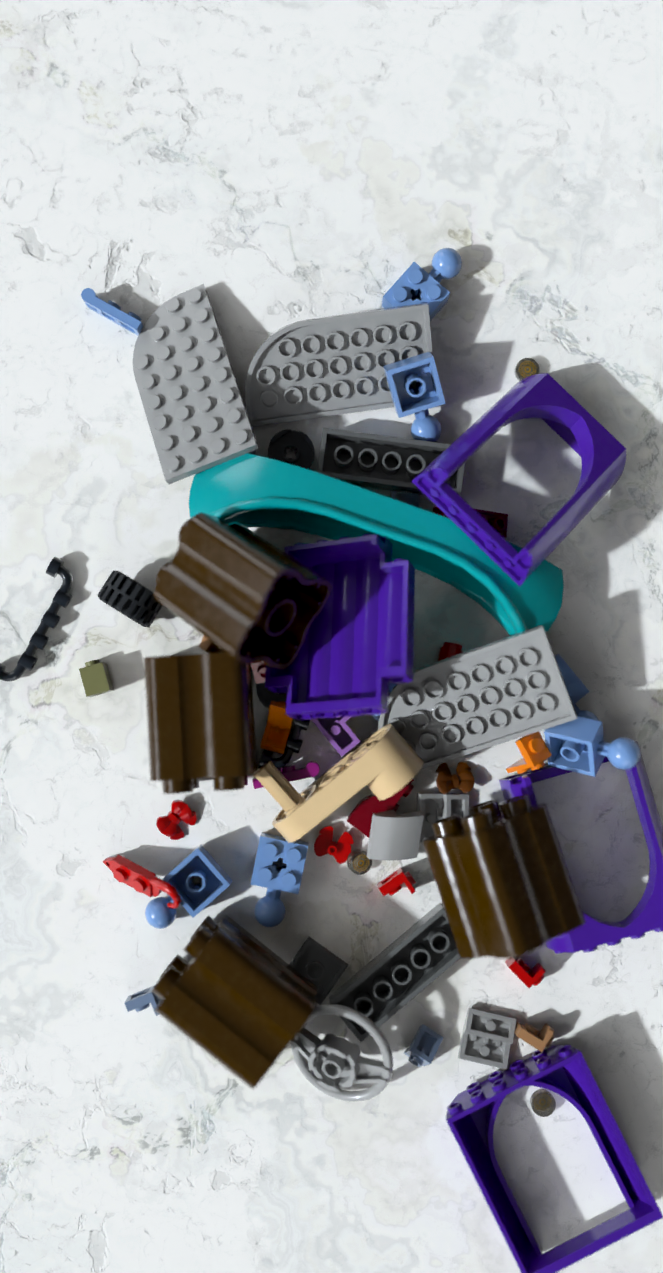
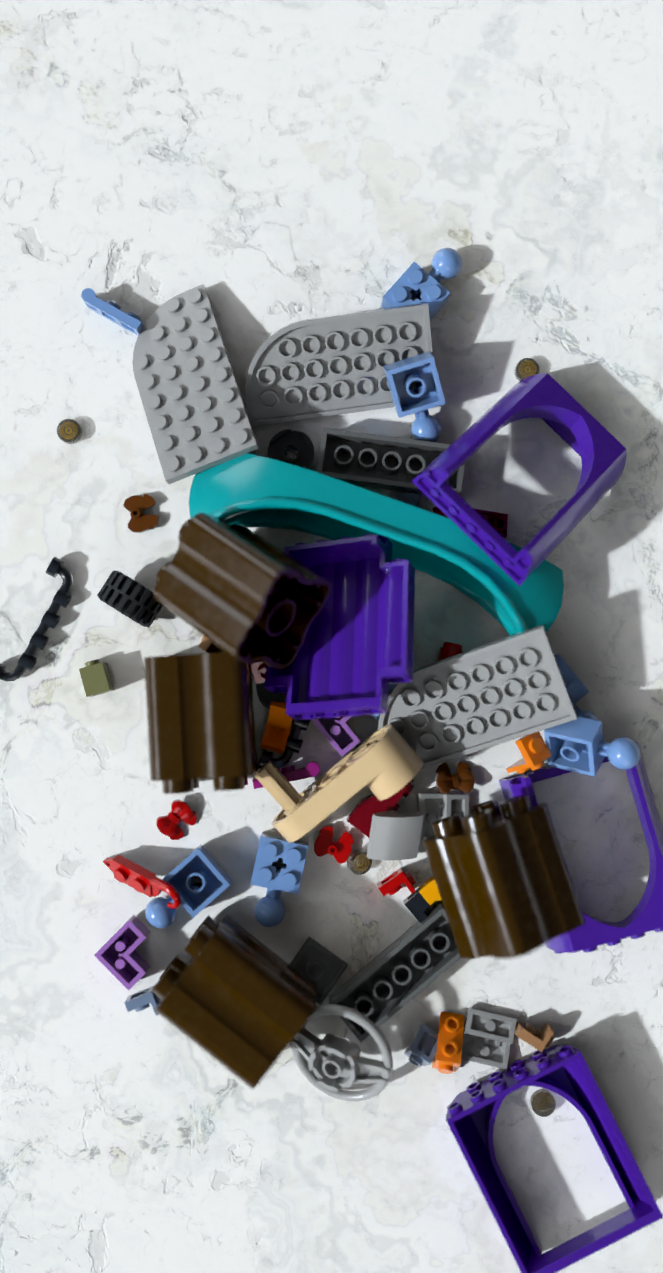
(69, 431): none -> clear smoke tile
(119, 953): none -> medium lavender brick
(139, 521): none -> reddish brown piece
(422, 899): none -> leg
(449, 1043): none -> orange bracket
(521, 970): red bracket -> none

